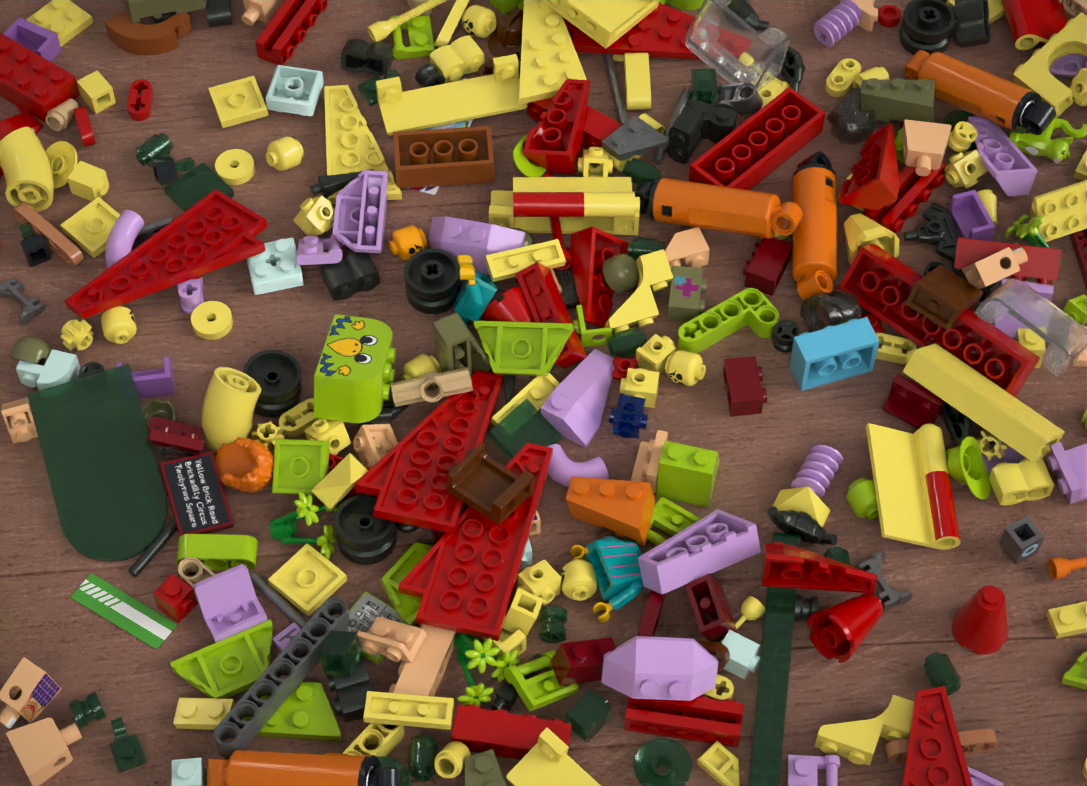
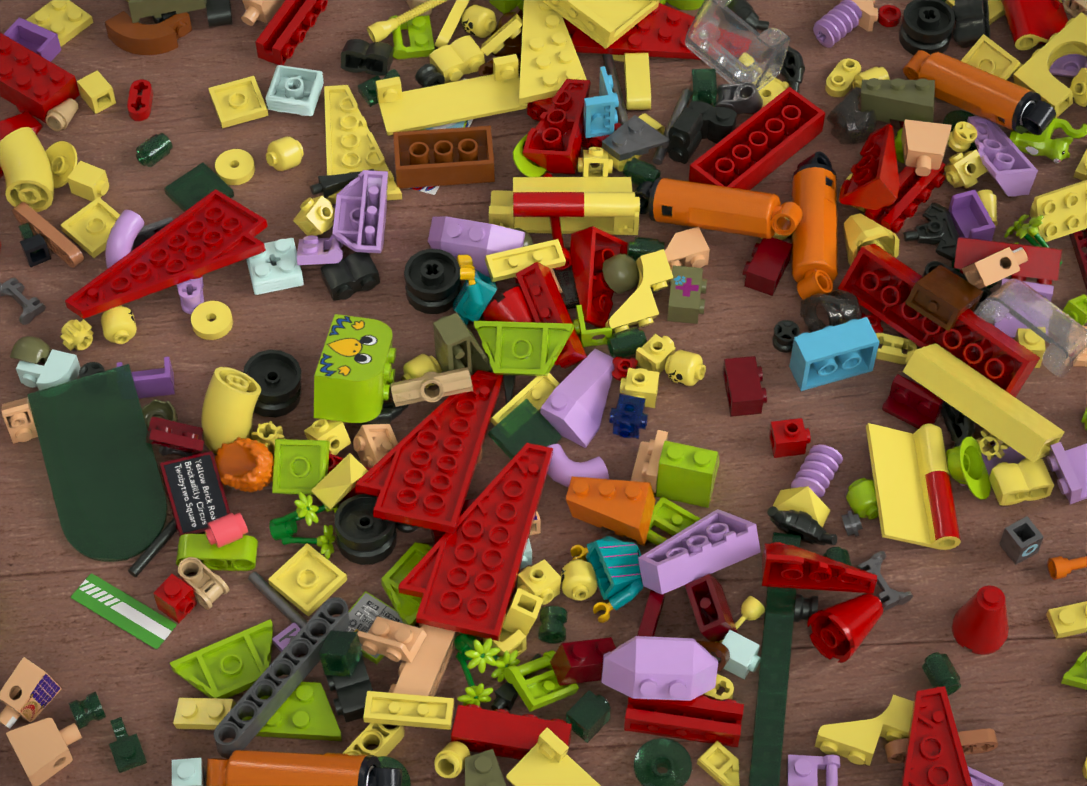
(84, 126): red beam -> none
(166, 170): black piece -> none
(226, 529): none -> coral brick
(229, 603): lavender bracket -> none
(300, 416): light yellow beam -> none
(407, 242): light orange head -> none
(422, 757): clear green brick -> none
(488, 485): reddish brown panel -> none
(510, 29): none -> light yellow plate
(600, 110): none -> medium azure bracket
(728, 318): lime beam -> none
(789, 437): none -> red brick
(852, 523): none -> dark grey plate
(991, 58): none -> light yellow plate

